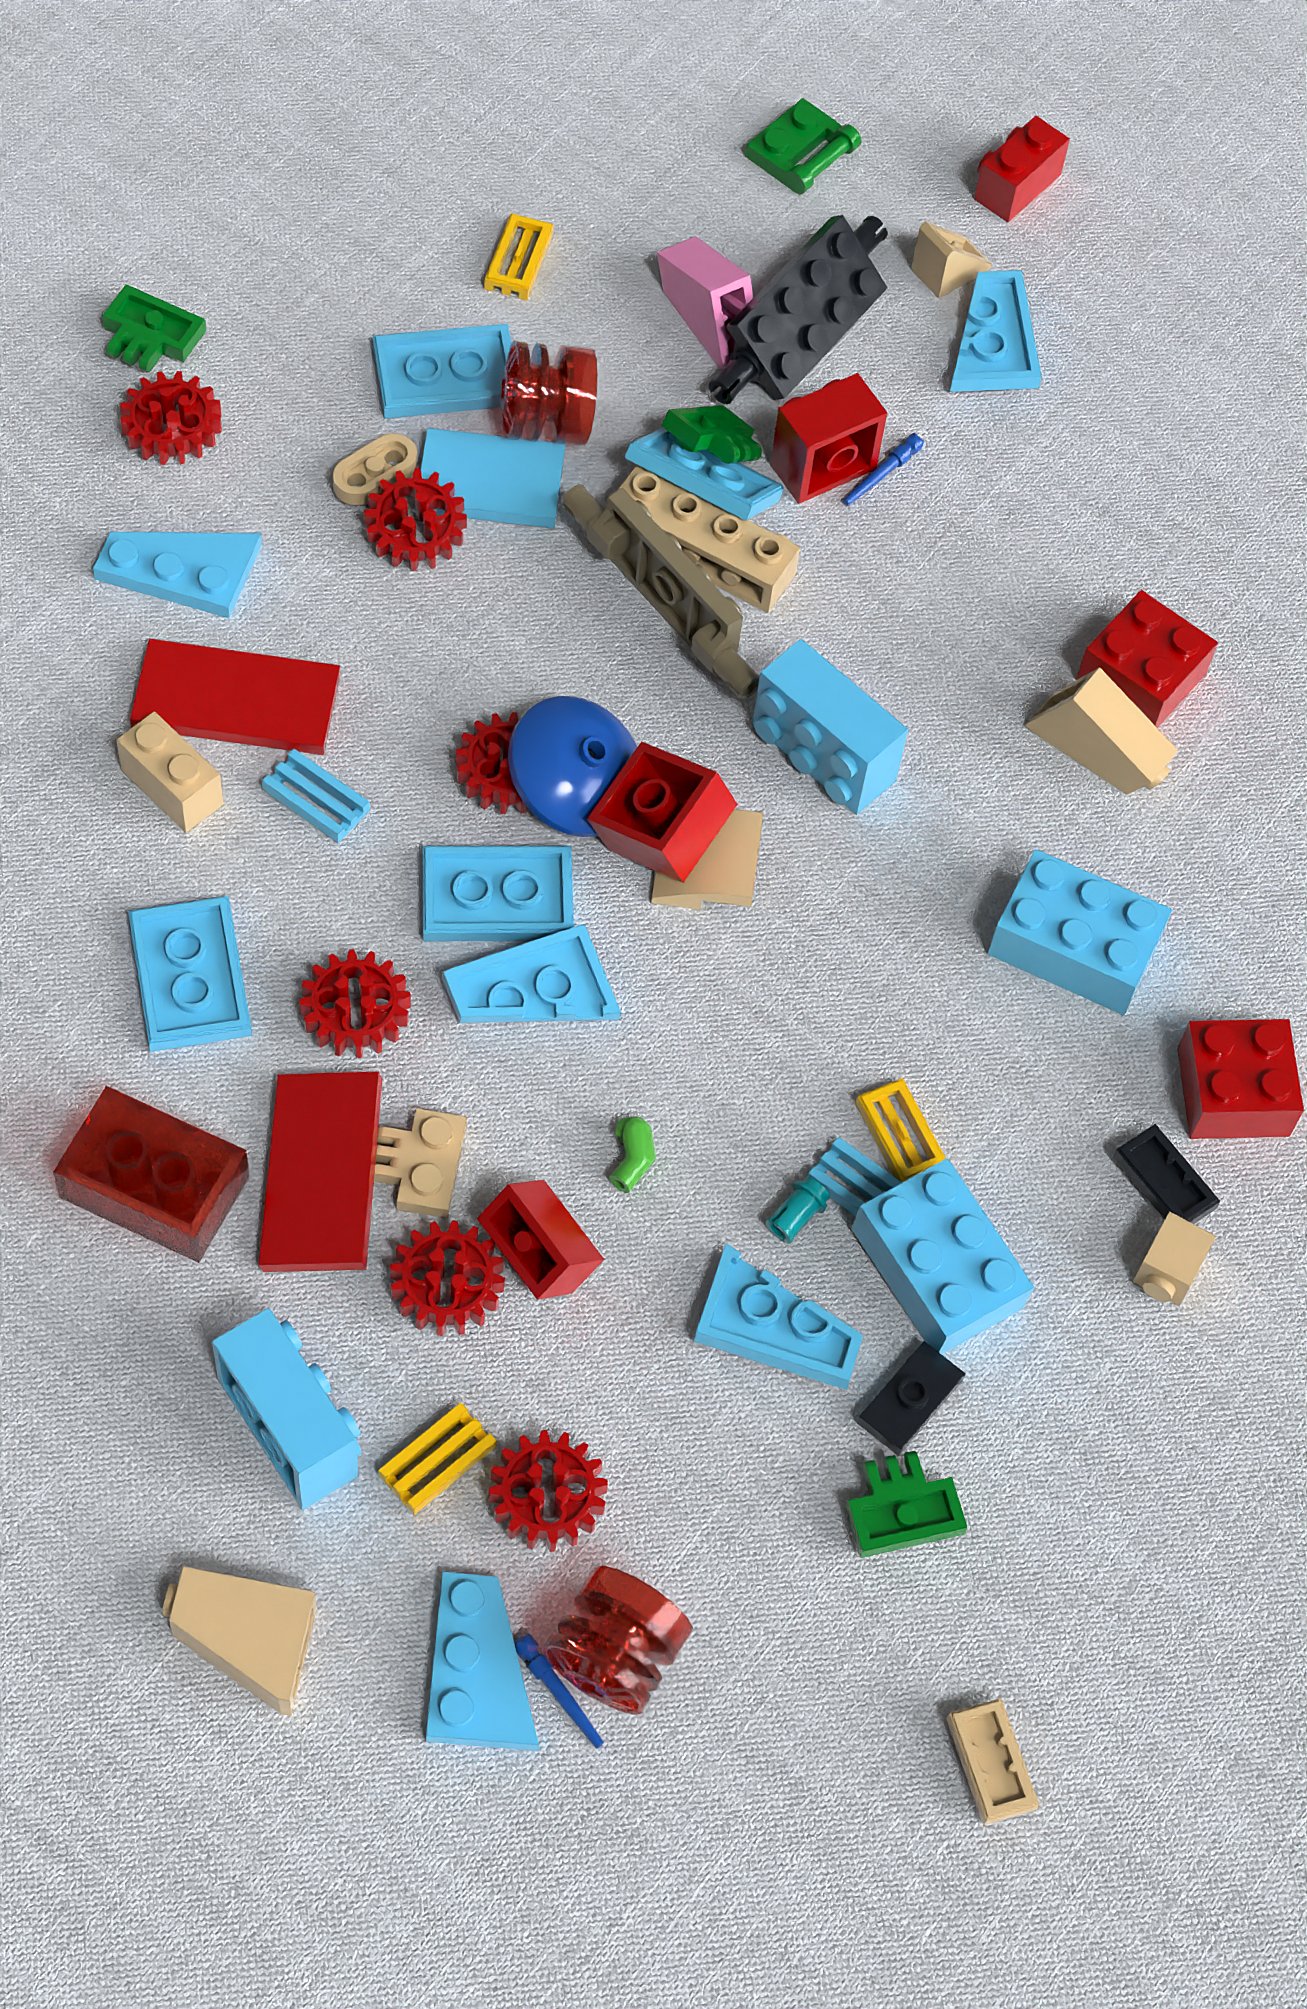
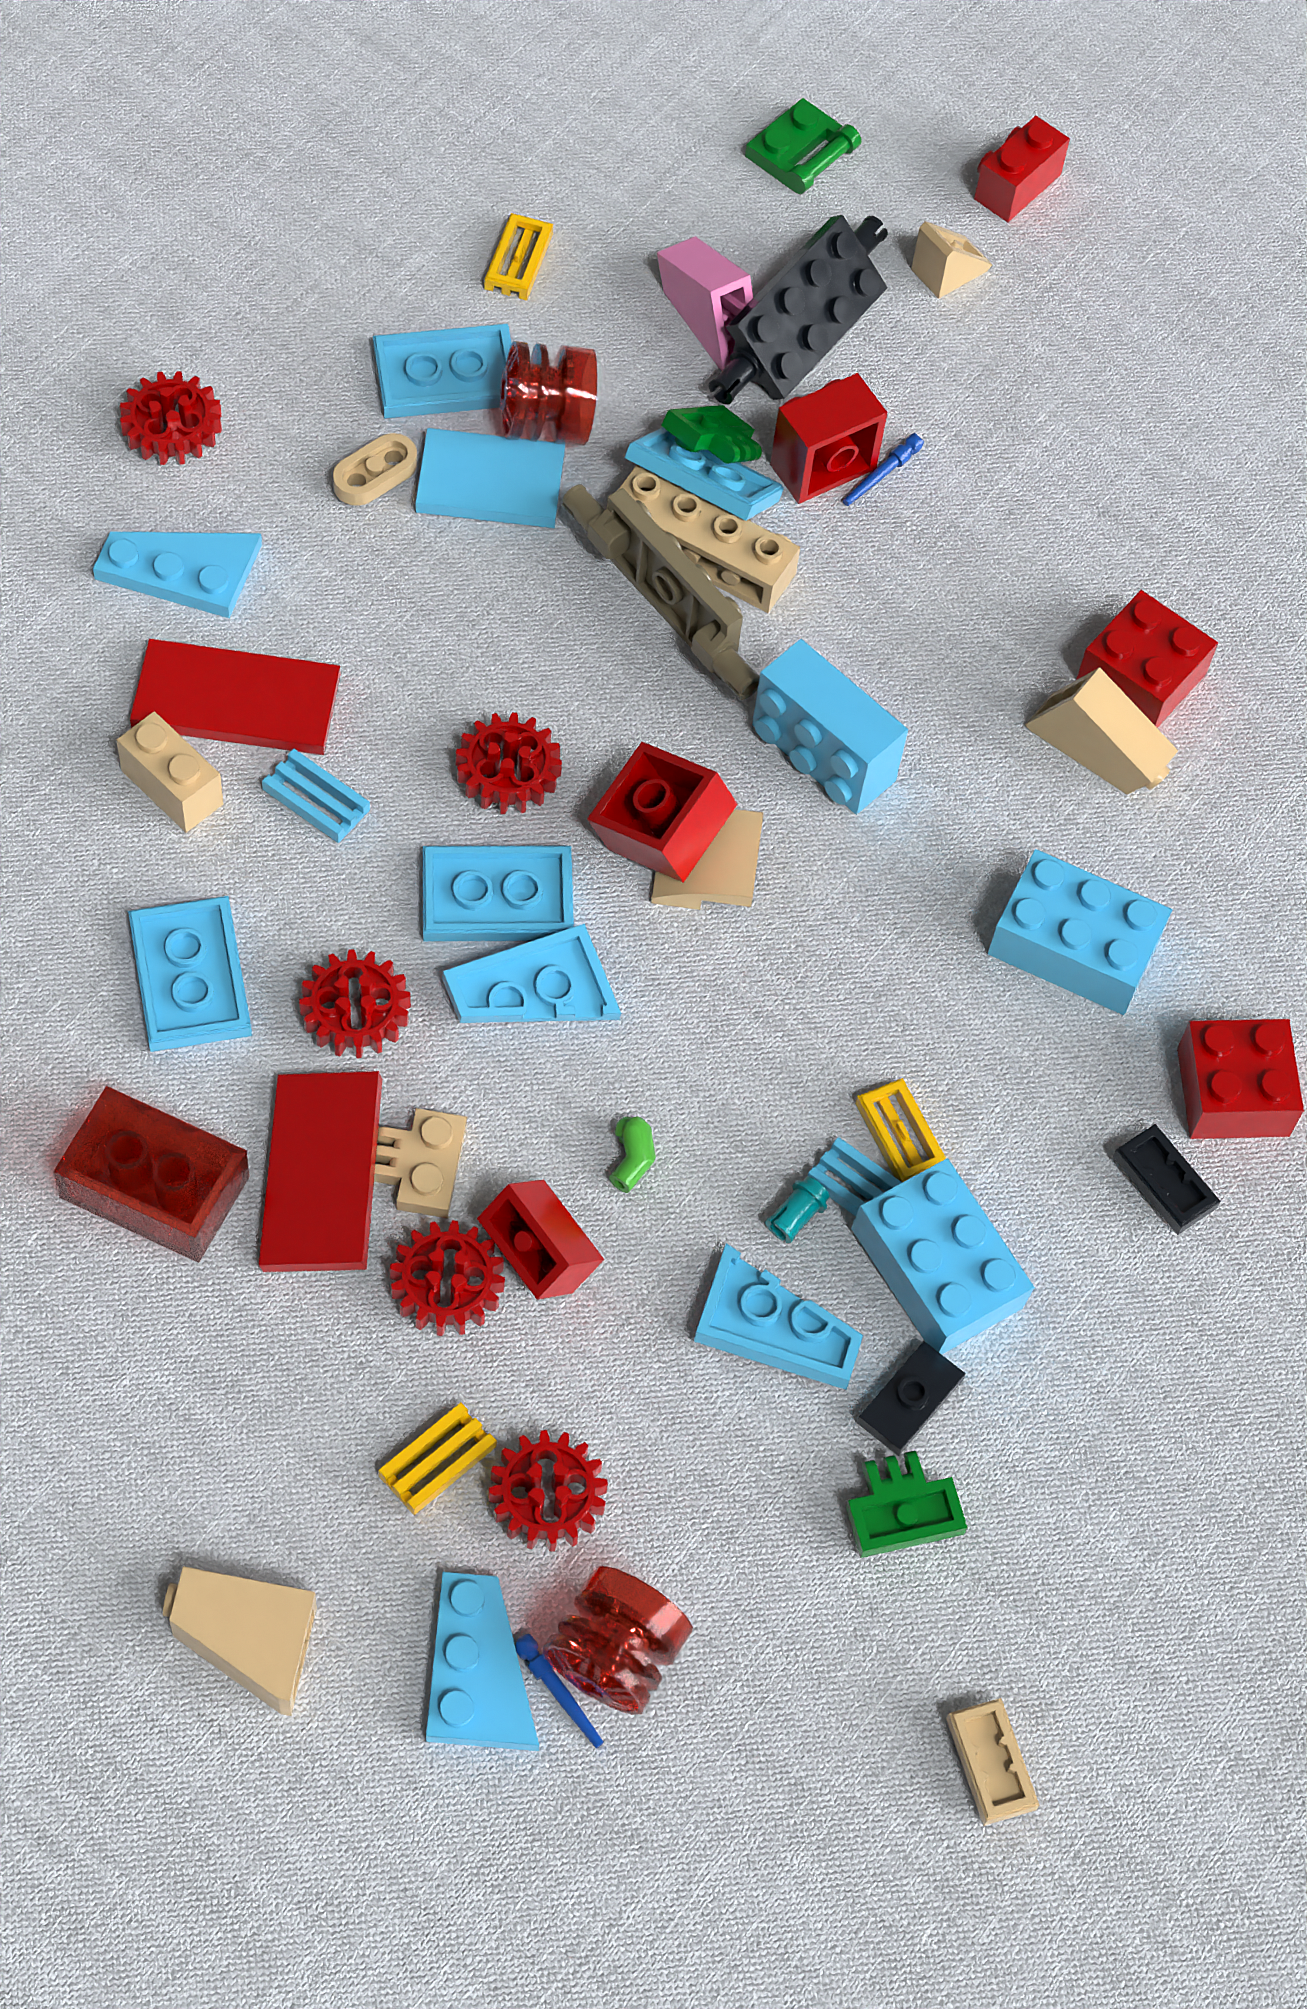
(150, 328): green hinge -> none
(288, 1407): medium azure brick -> none
(393, 508): red gear -> none
(553, 761): blue dish -> none
(998, 337): medium azure wing -> none
(1174, 1259): tan brick -> none

